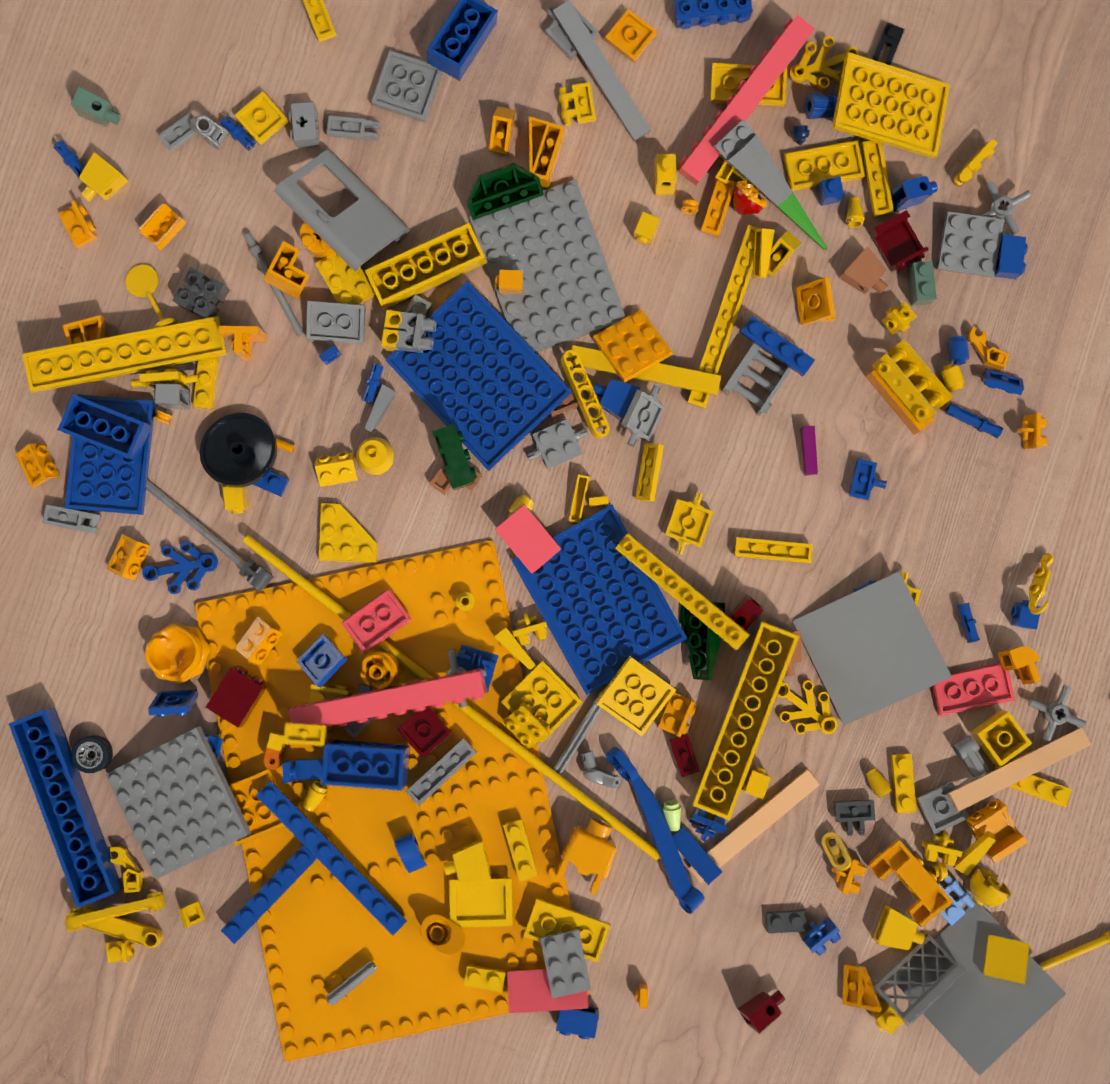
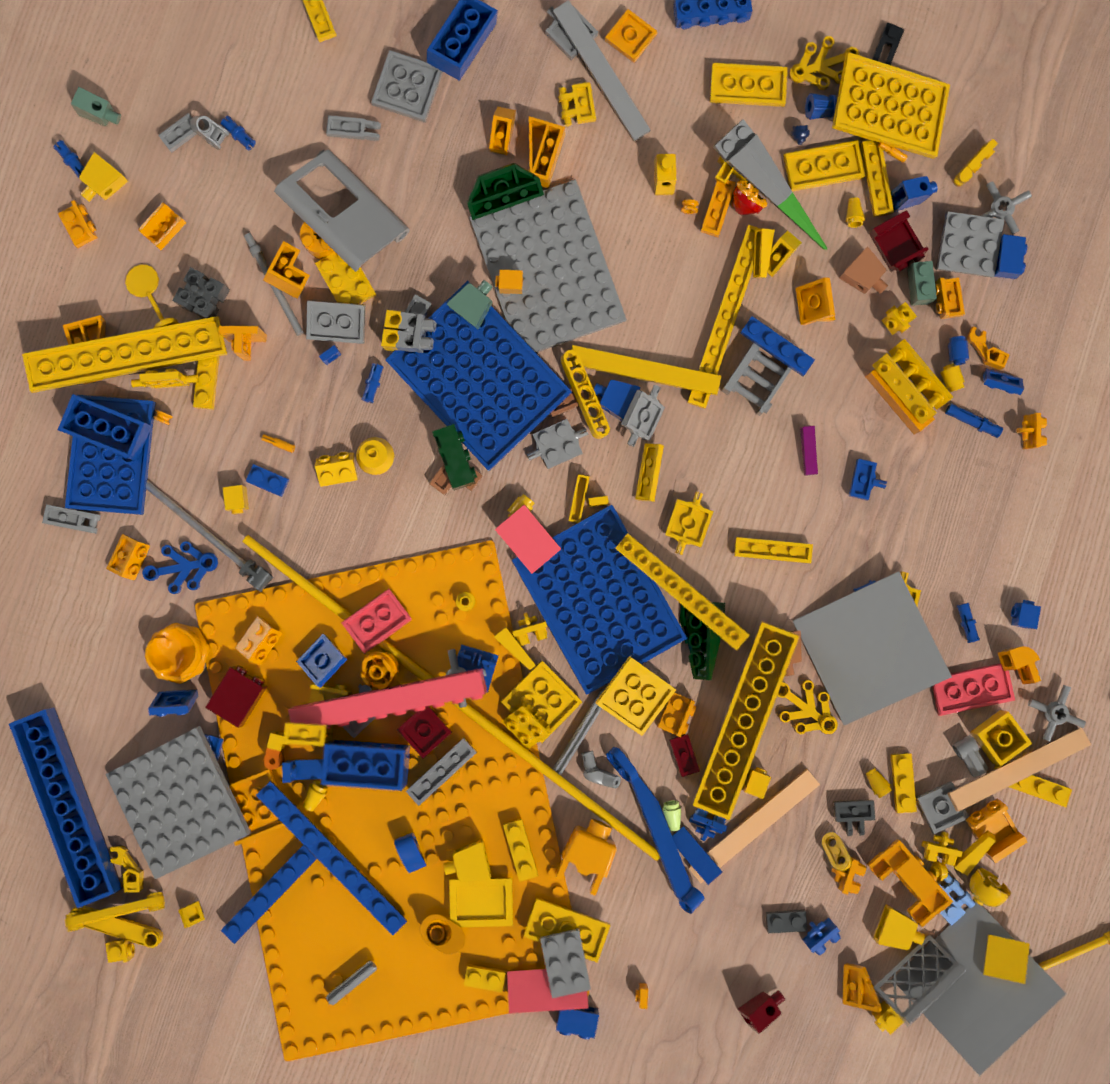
(37, 464): light orange bracket -> none
(87, 763): wheel -> none
(172, 396): light grey piece -> none
(238, 450): black dish -> none
(261, 118): yellow plate -> none
(309, 134): light grey brick -> none
(344, 537): yellow plate -> none
(380, 407): light grey piece -> none
(426, 266): yellow brick -> none
(472, 303): none -> sand green torso
(632, 345): light orange plate -> none
(646, 228): yellow brick -> none
(748, 97): coral brick -> none
(748, 609): dark red torso -> none
(830, 191): blue brick -> none
(892, 151): none -> light orange piece
(949, 298): none -> light orange bracket
(1039, 583): yellow piece -> none

